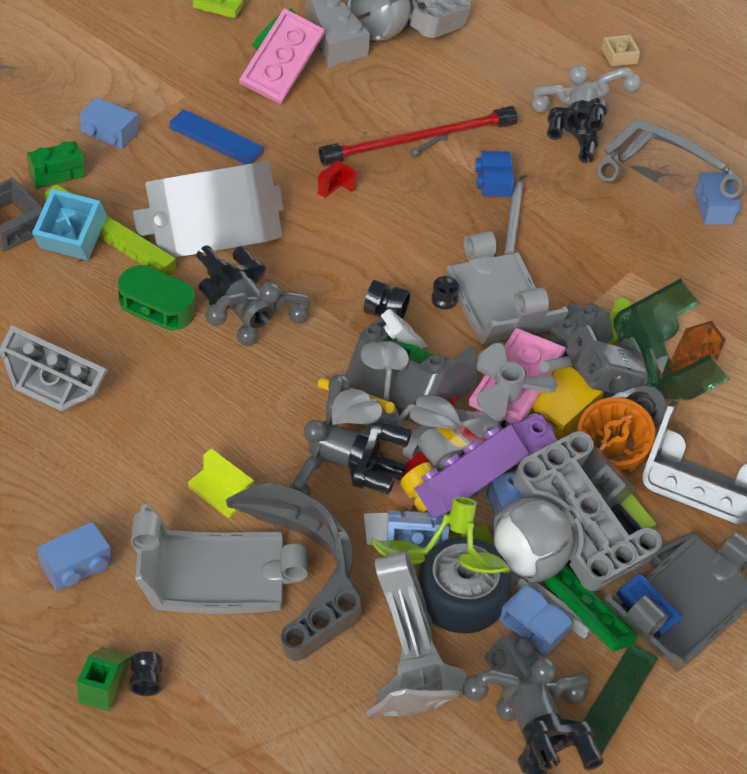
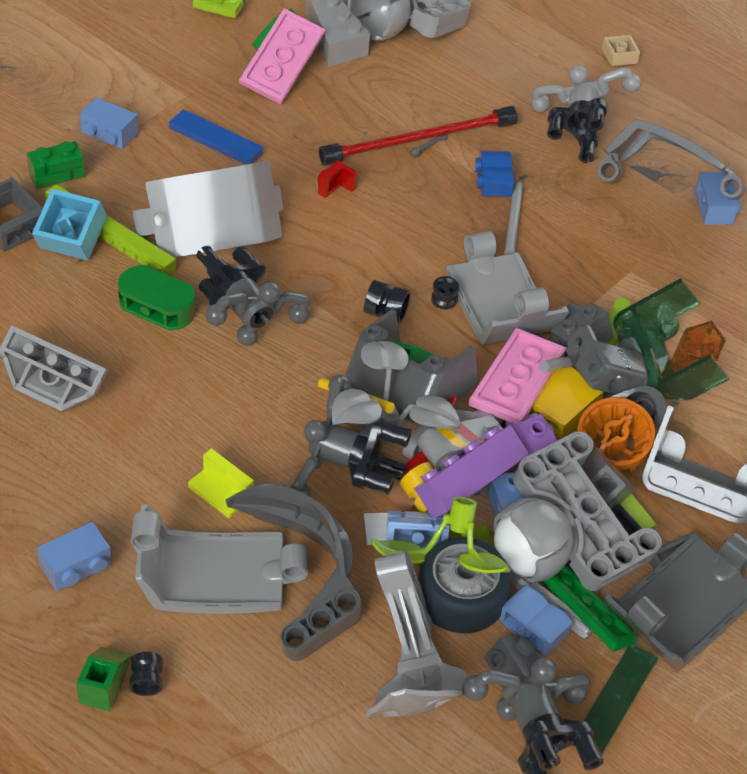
(400, 330): white hinge -> none
(509, 381): light grey piece -> none
(635, 590): blue tile -> none

